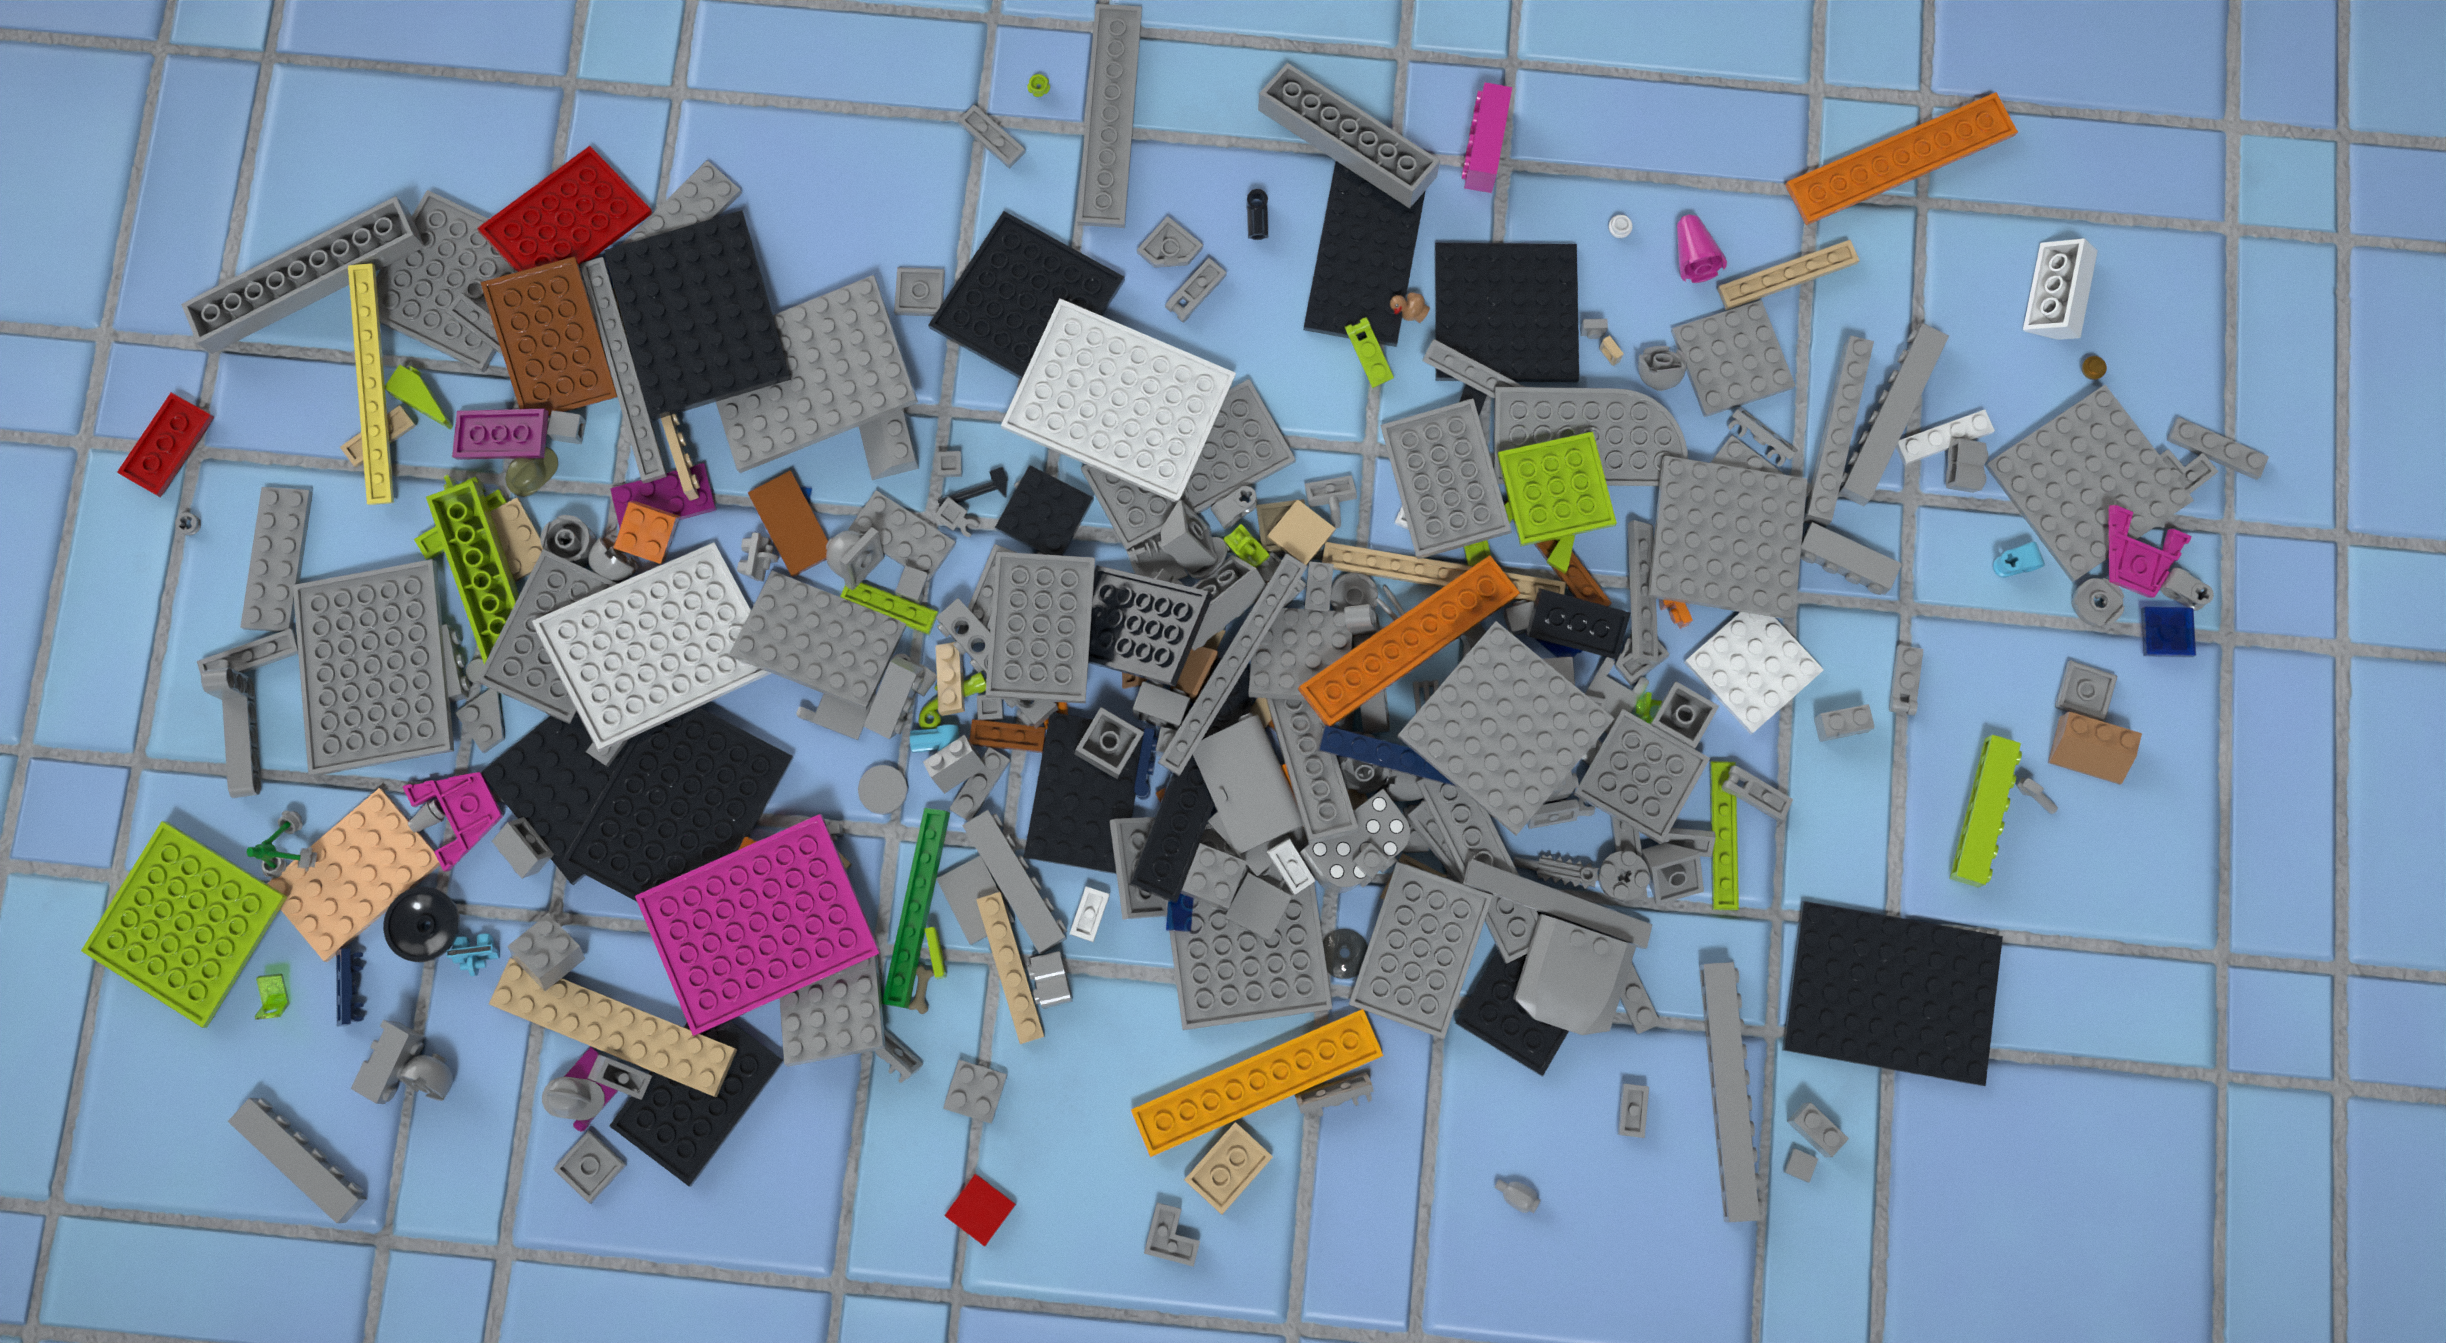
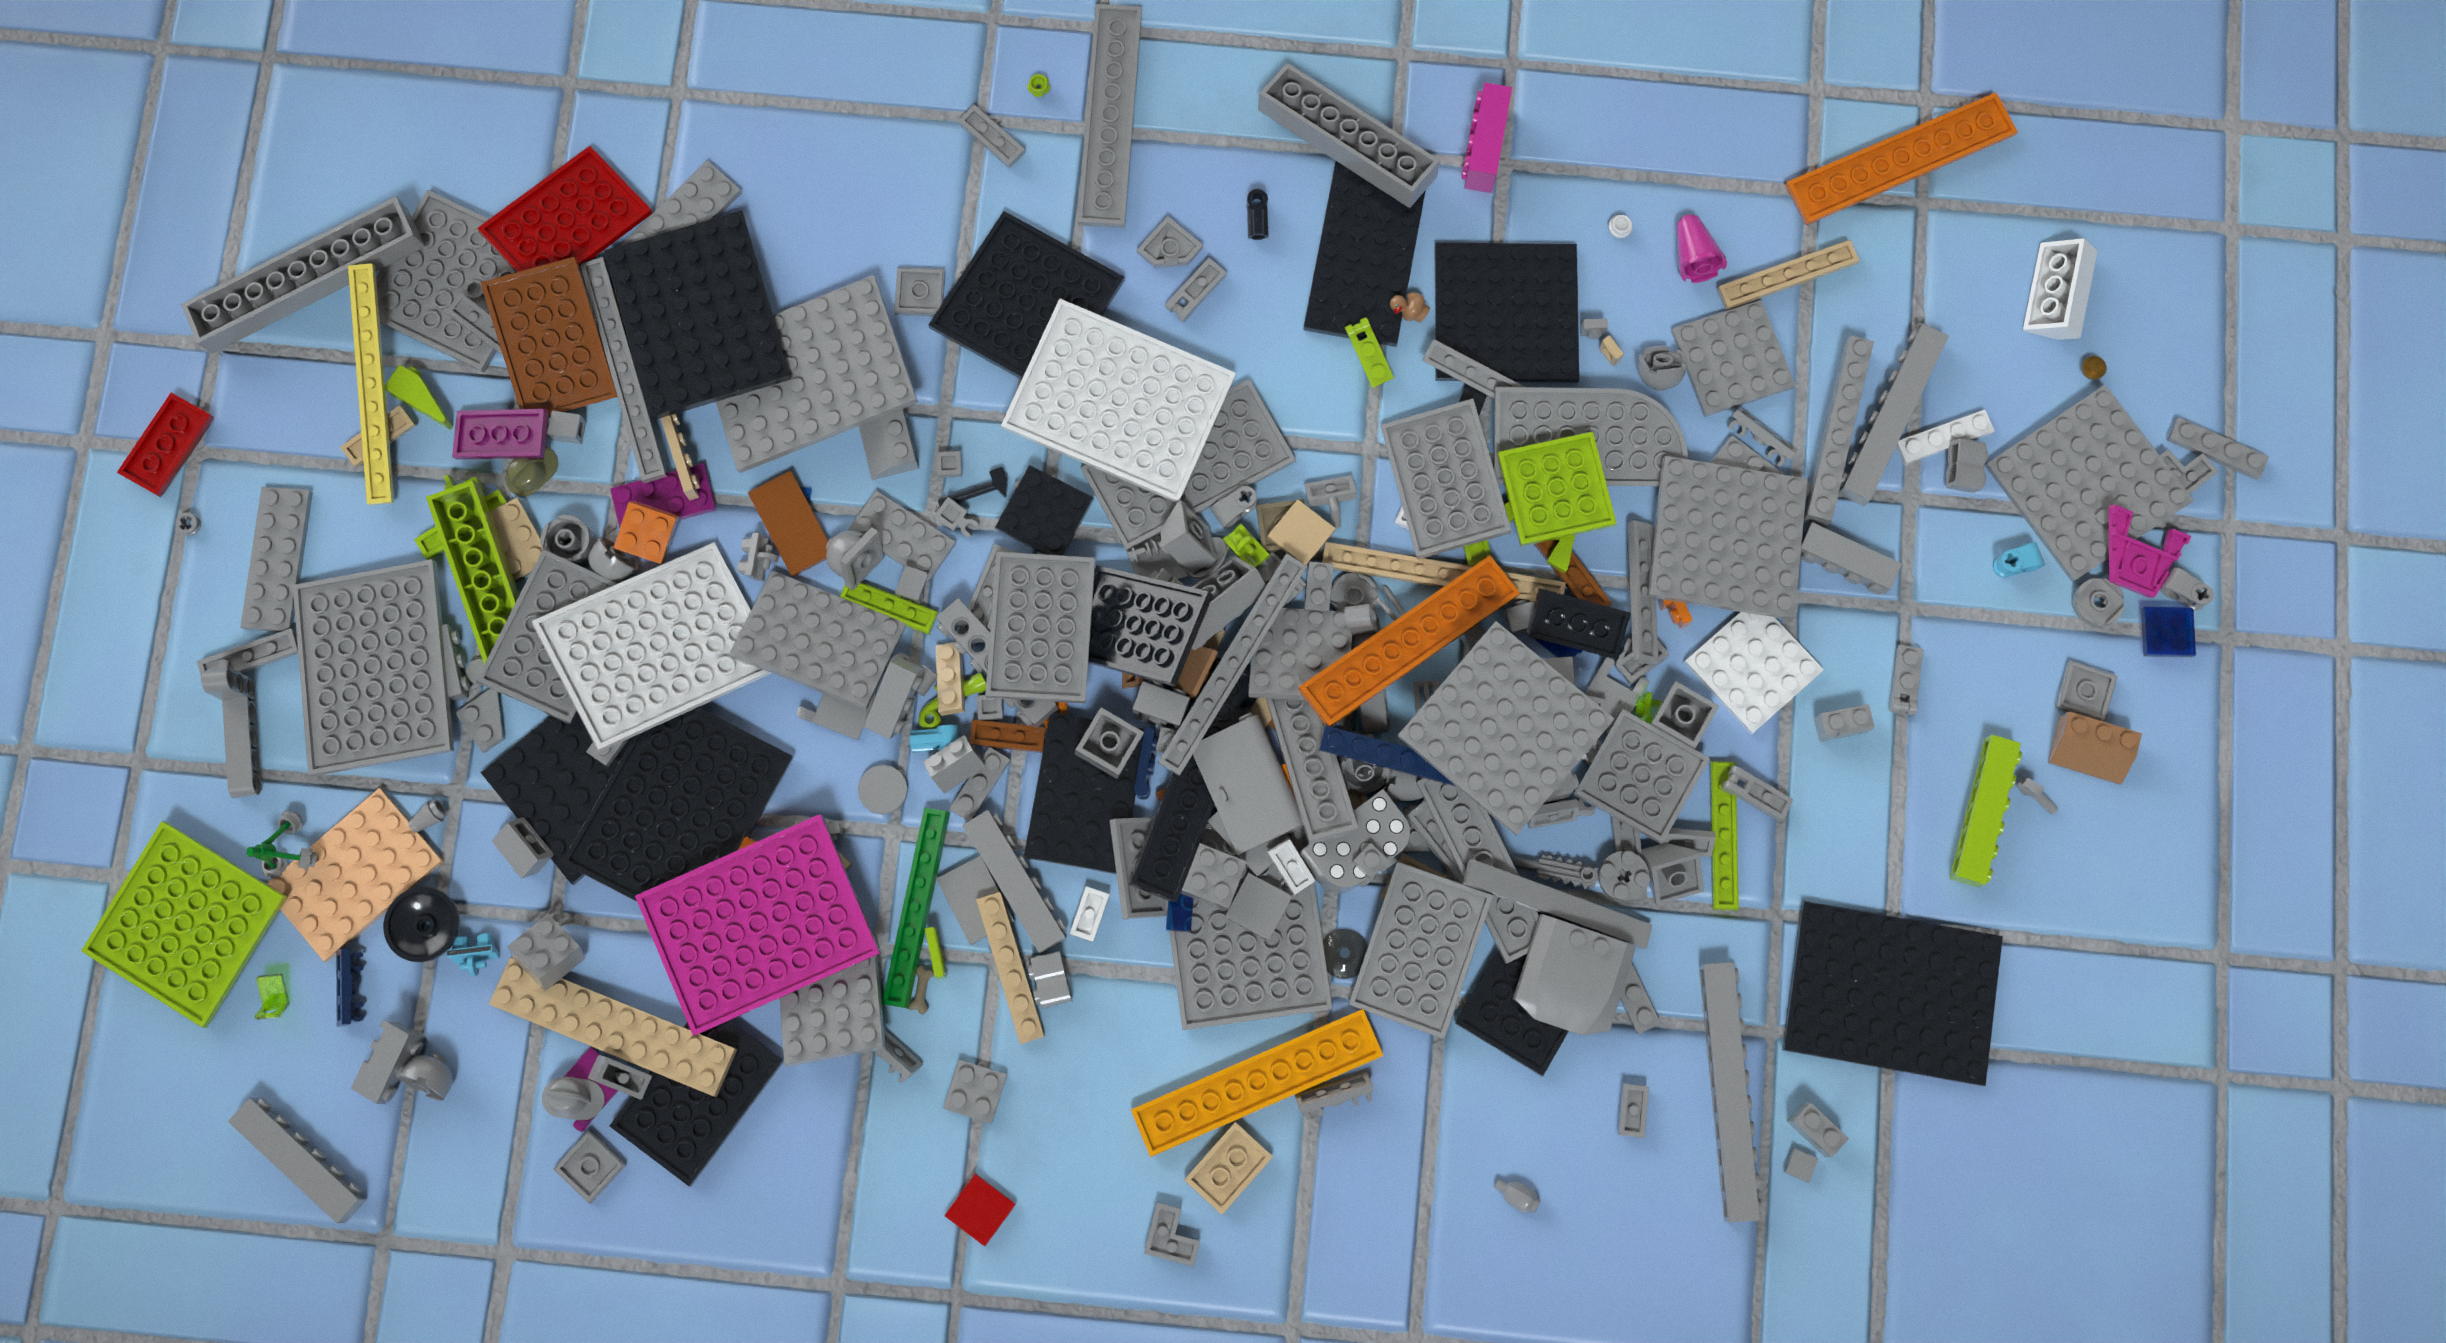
(468, 808): dark pink wing -> none

